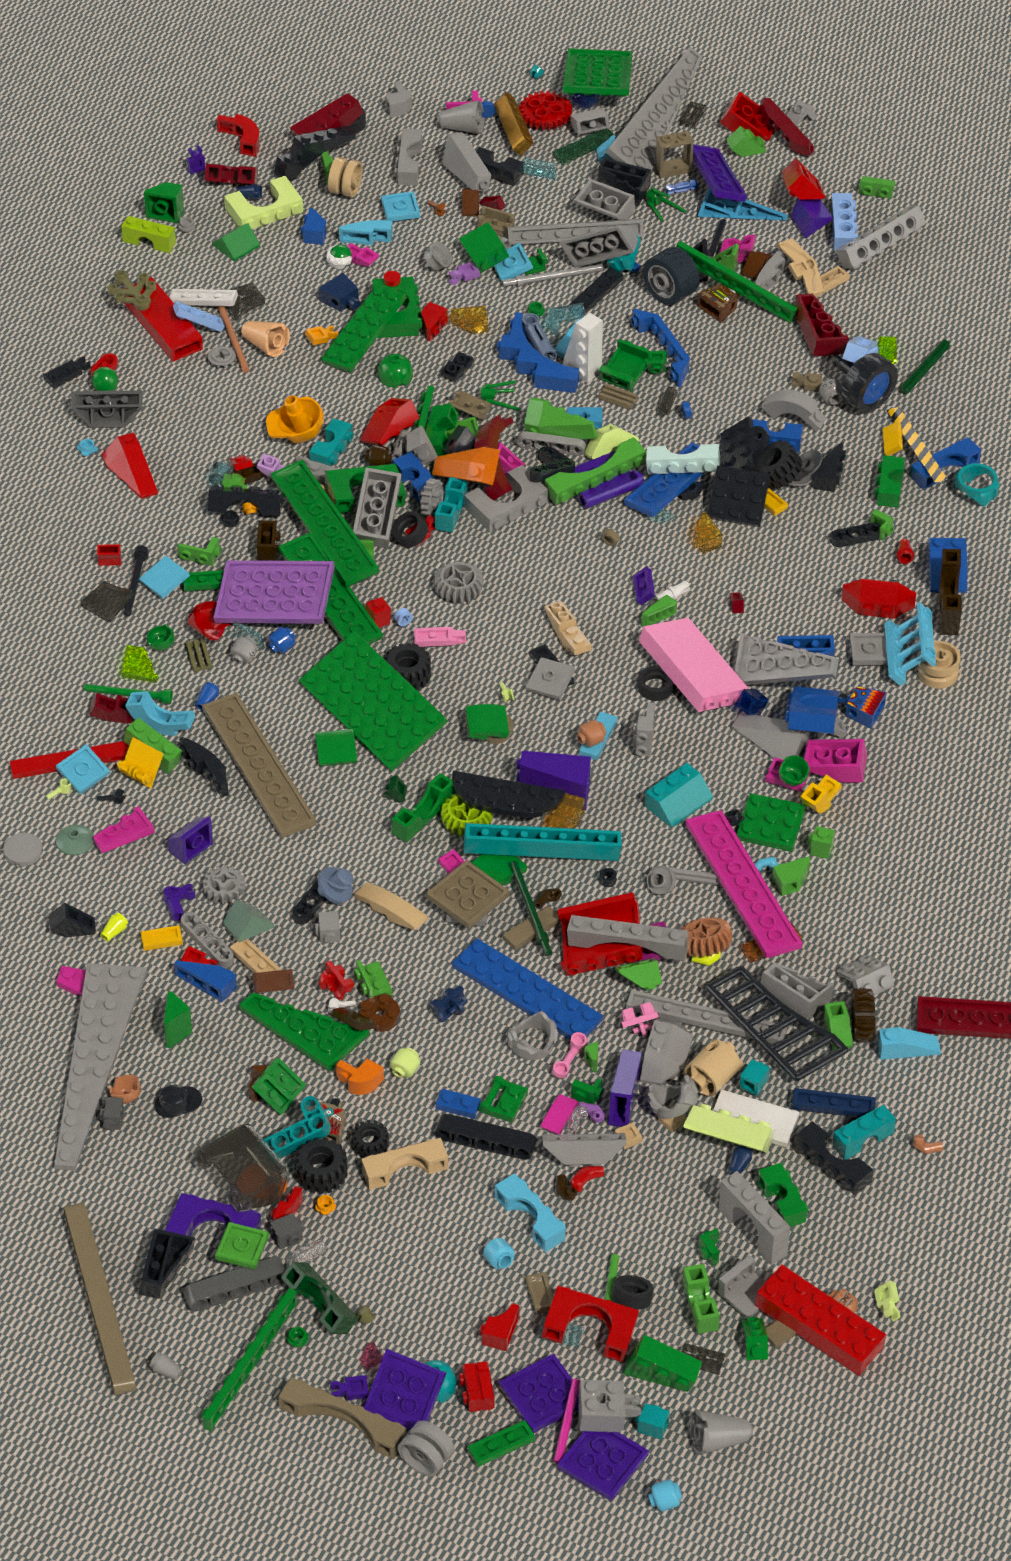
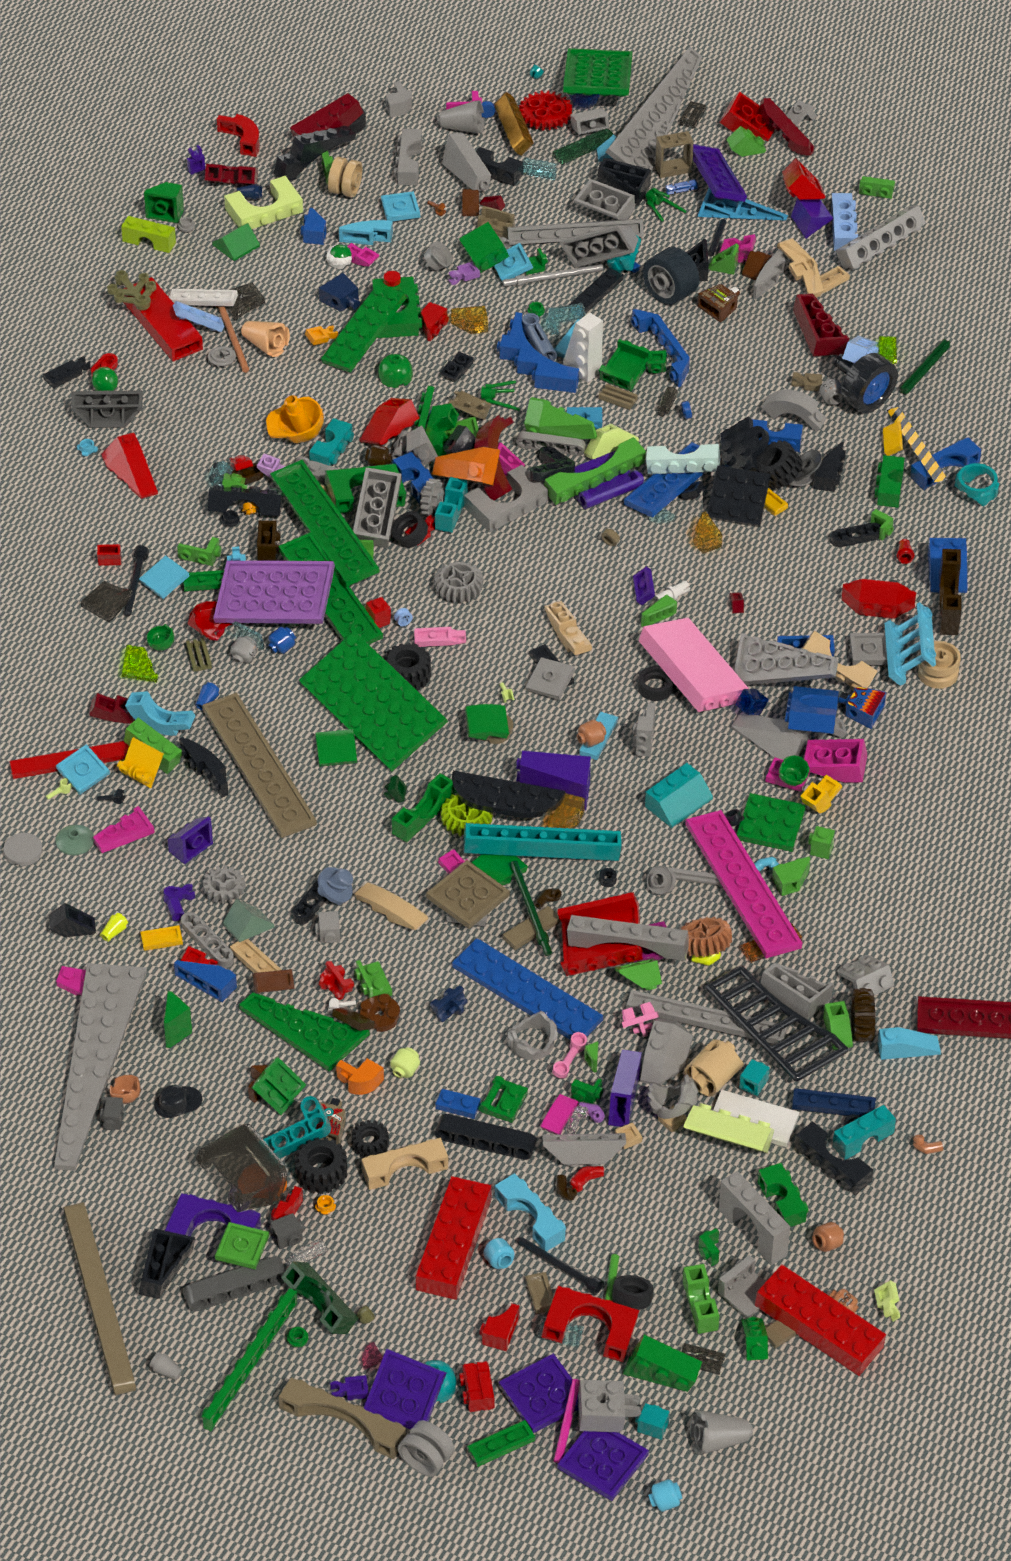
(164, 696): green piece -> none
(236, 555): none -> medium azure plate
(453, 1238): none -> red brick
(592, 1284): none -> black piece
(740, 284): green plate -> none
(740, 1159): dark blue cone -> none
(828, 1236): none -> nougat head
(855, 675): none -> tan arch

